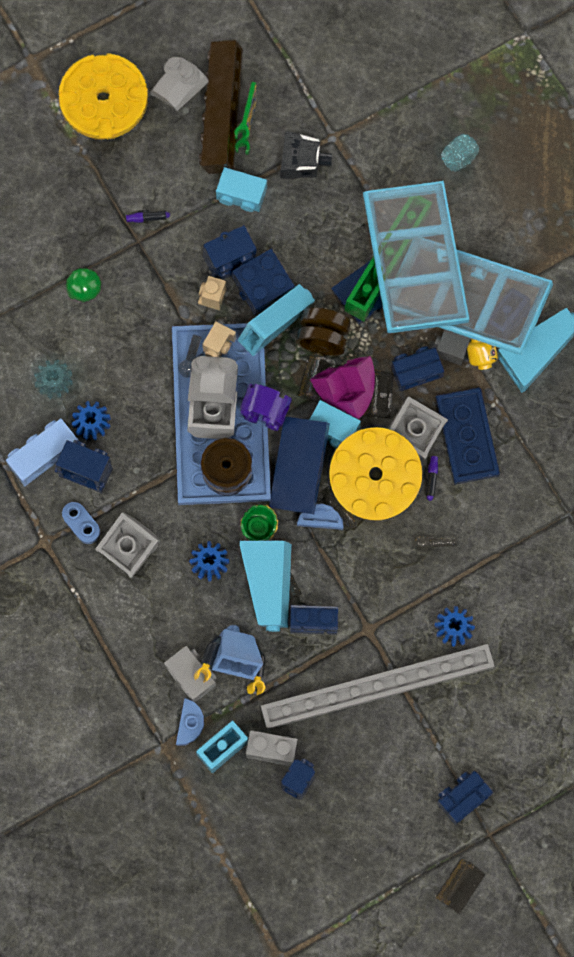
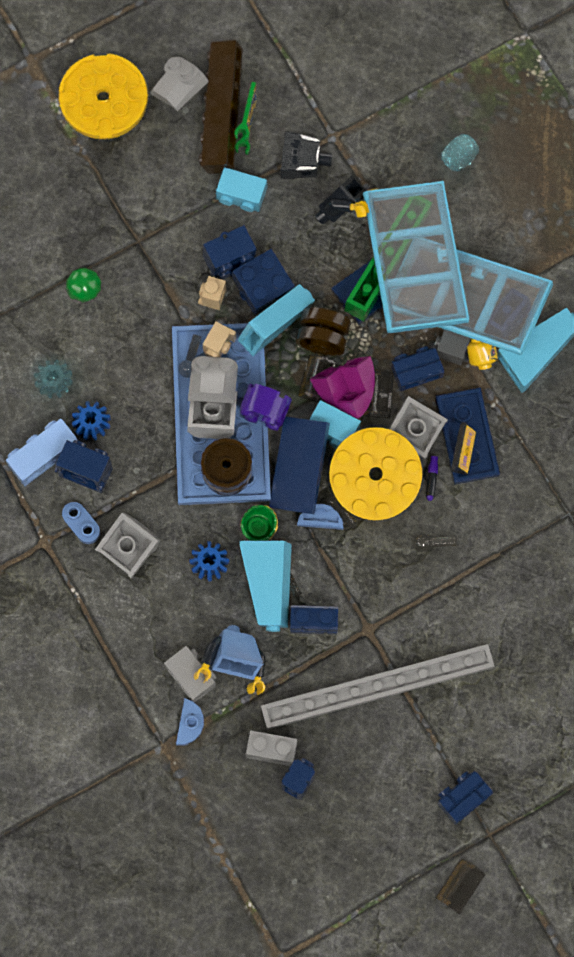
(146, 215): piece -> none
(222, 746): medium azure brick -> none
(343, 201): none -> black torso
(456, 618): blue gear -> none
(463, 449): none -> slope

